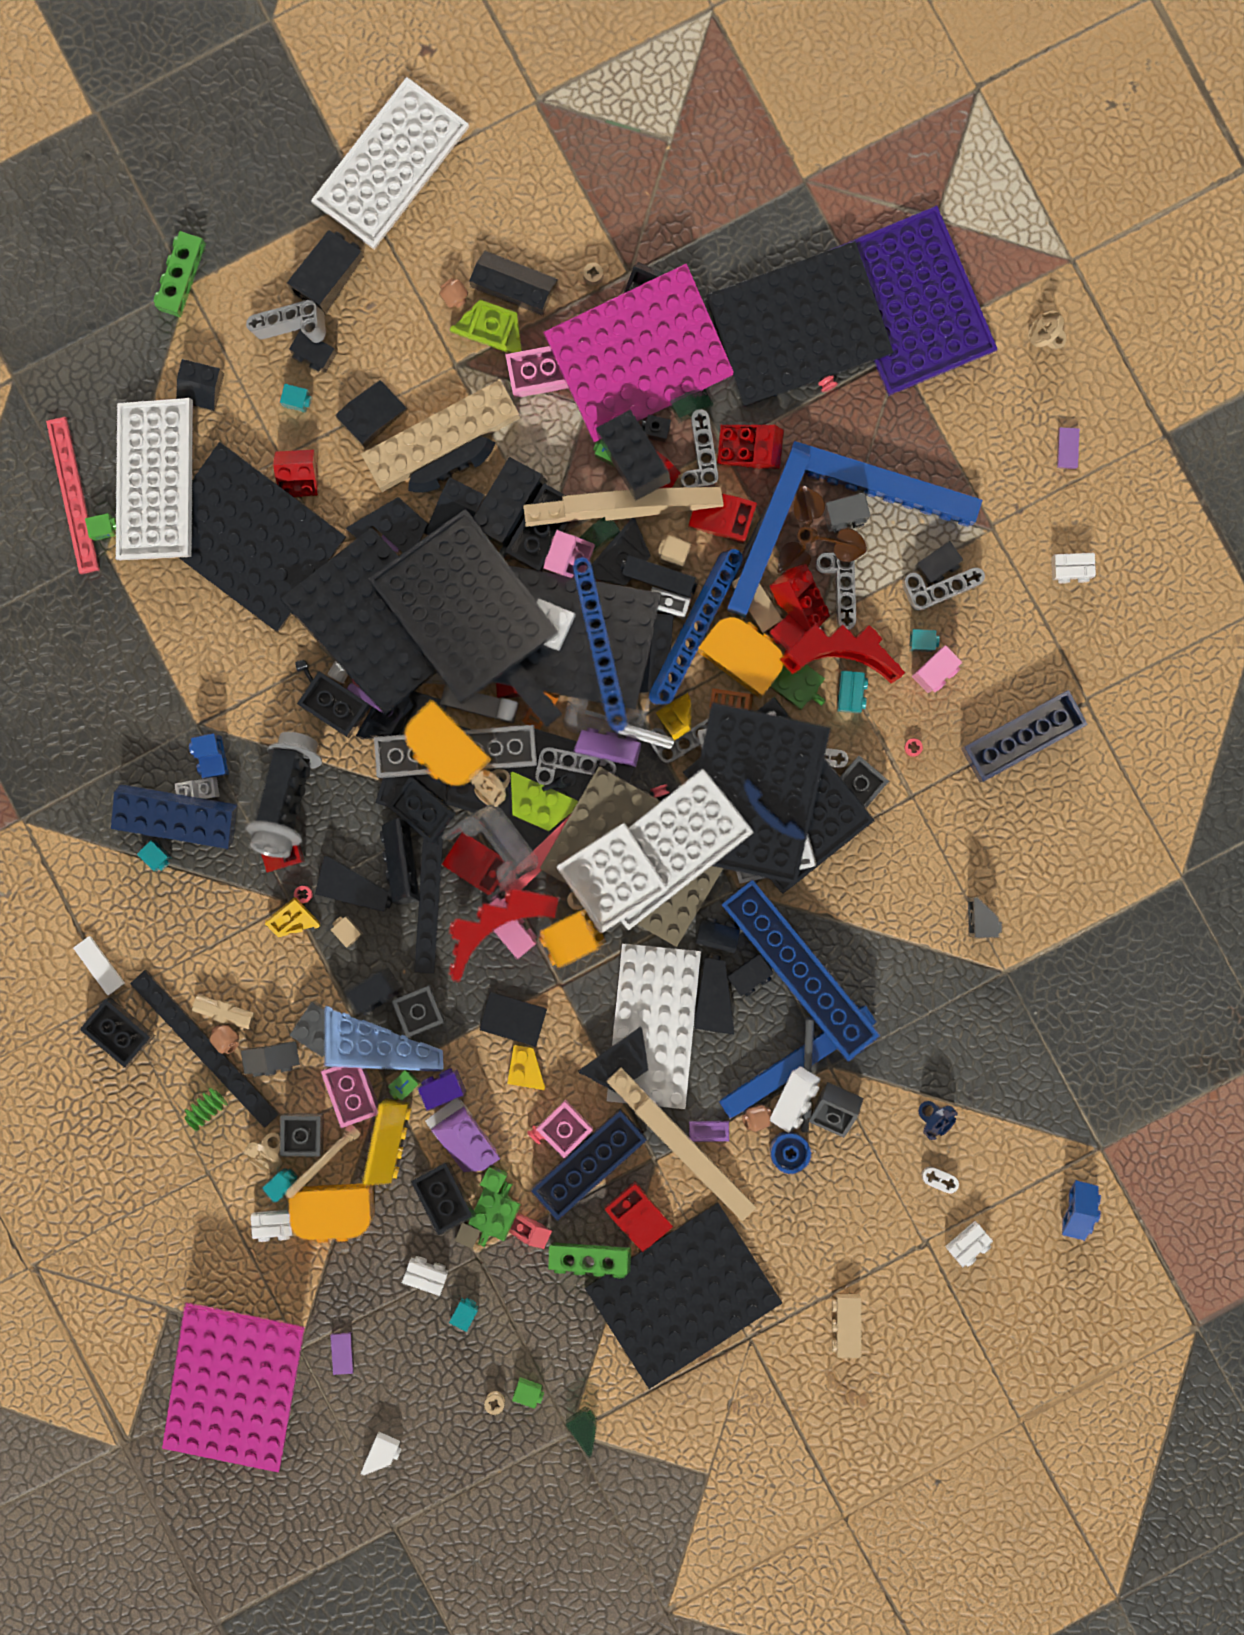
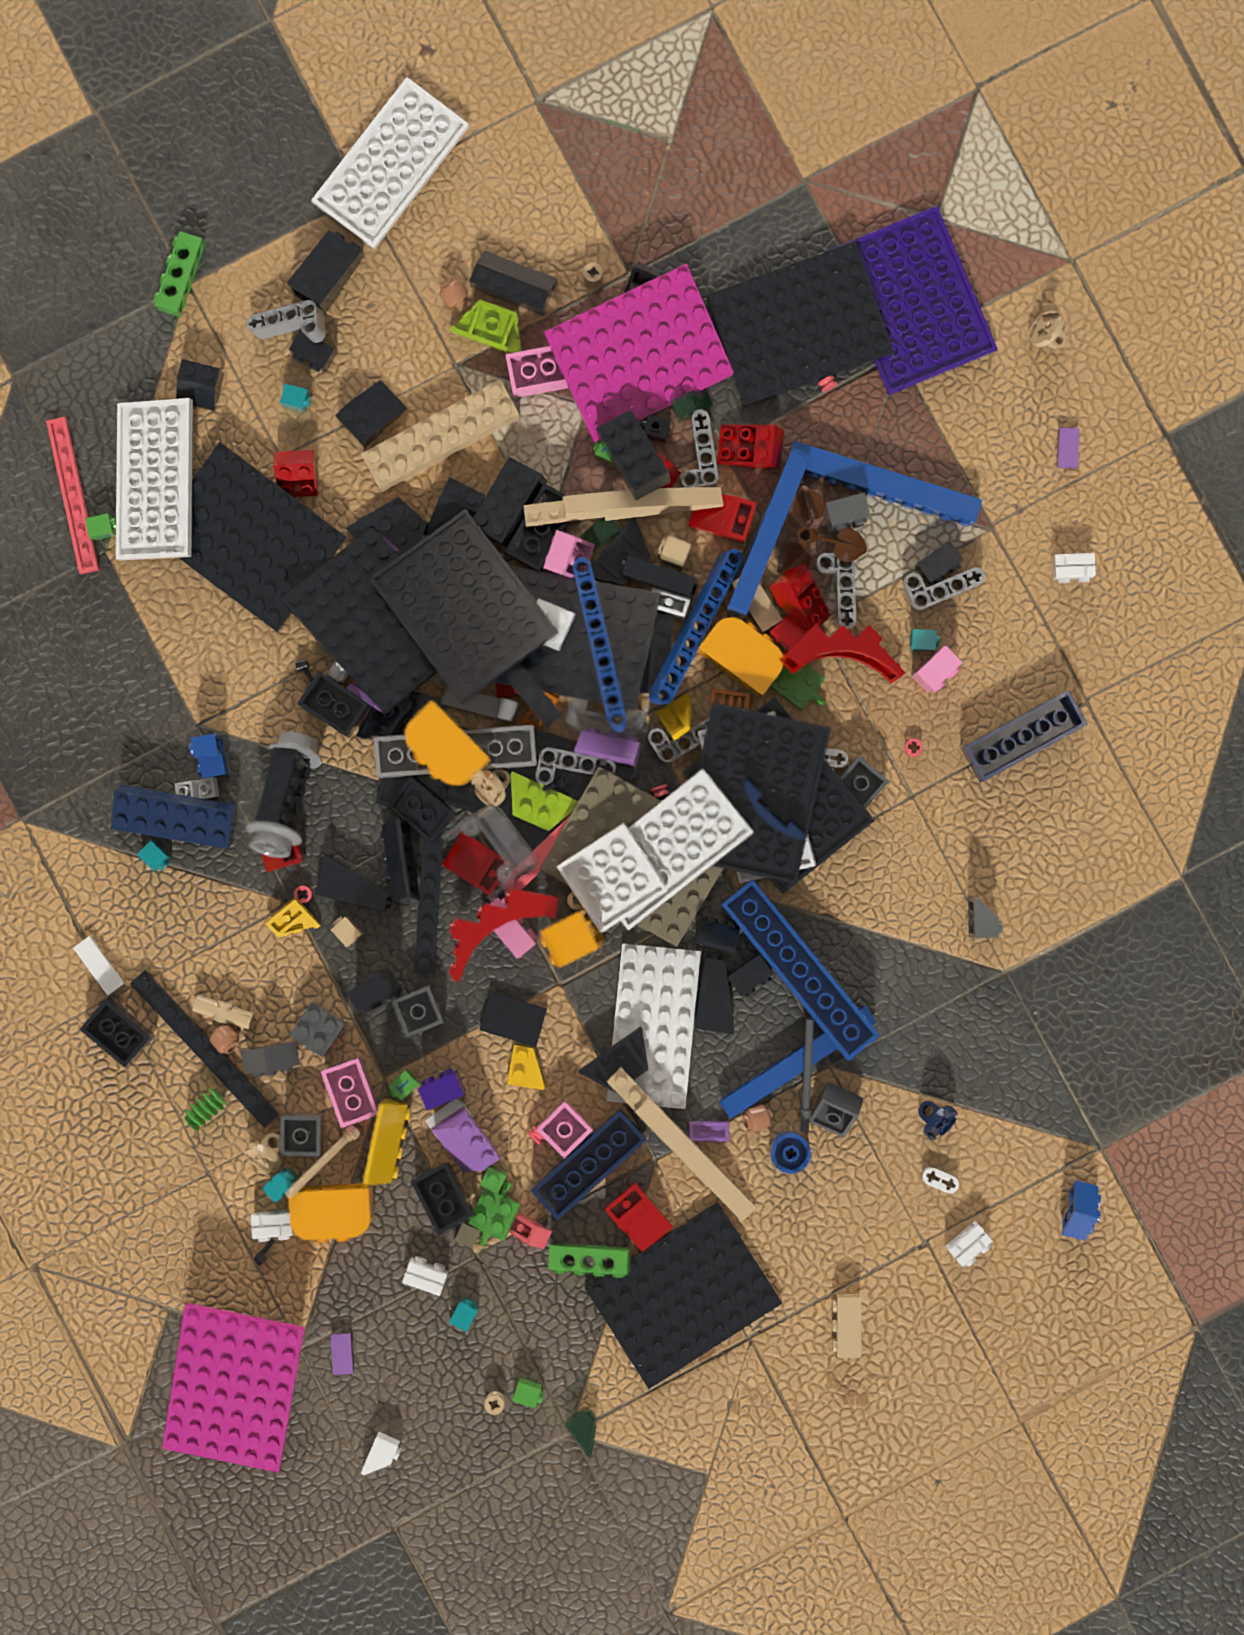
(260, 1258): none -> black hand
(367, 1045): light blue wing -> none
(458, 460): black brick -> none
(648, 736): white axle -> none
(795, 1099): white brick -> none
(851, 692): teal brick -> none

